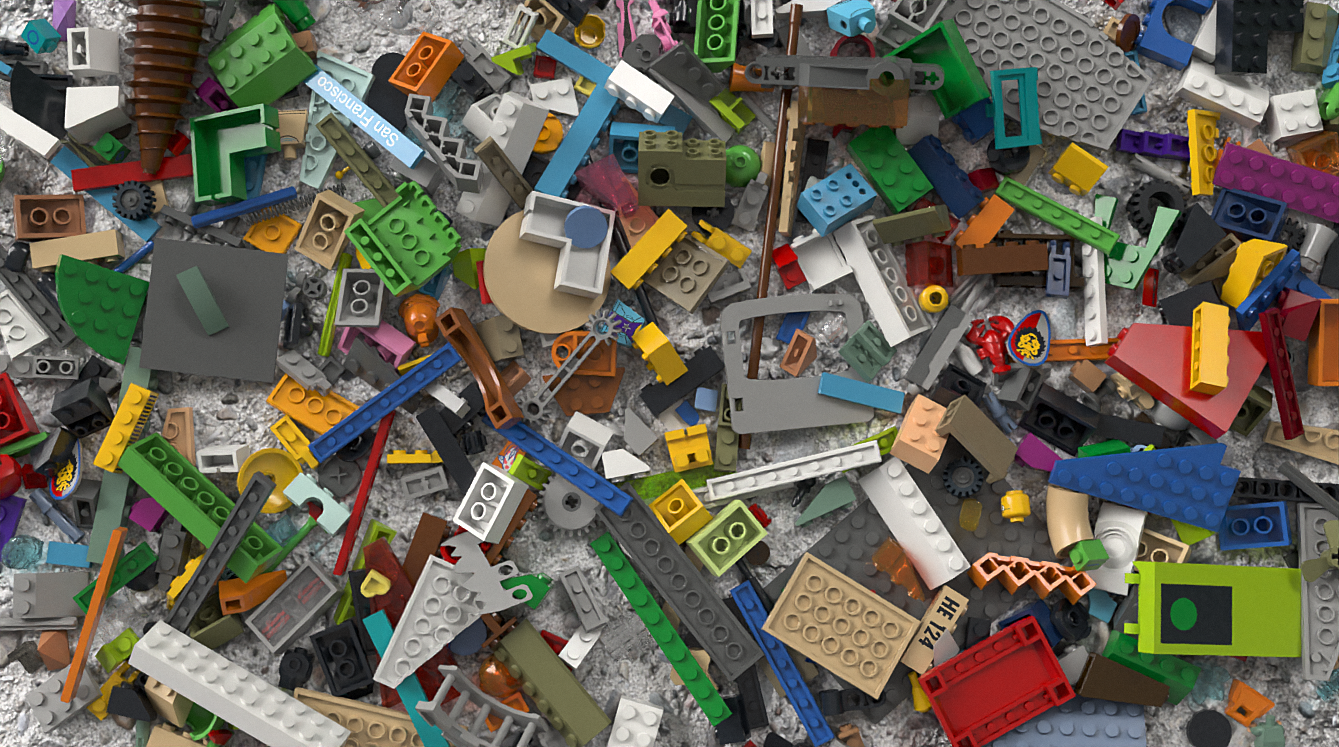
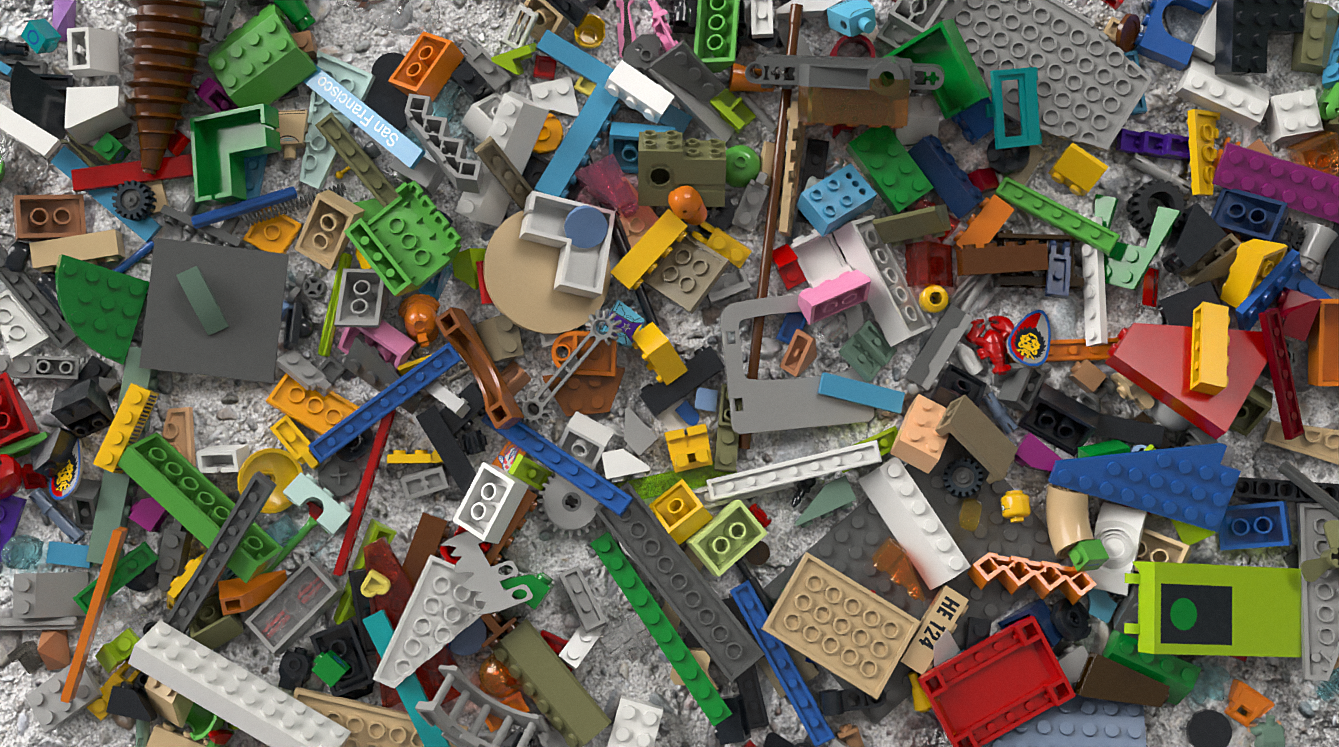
(330, 667): none -> green brick
(687, 205): none -> orange cap
(834, 296): none -> bright pink slope

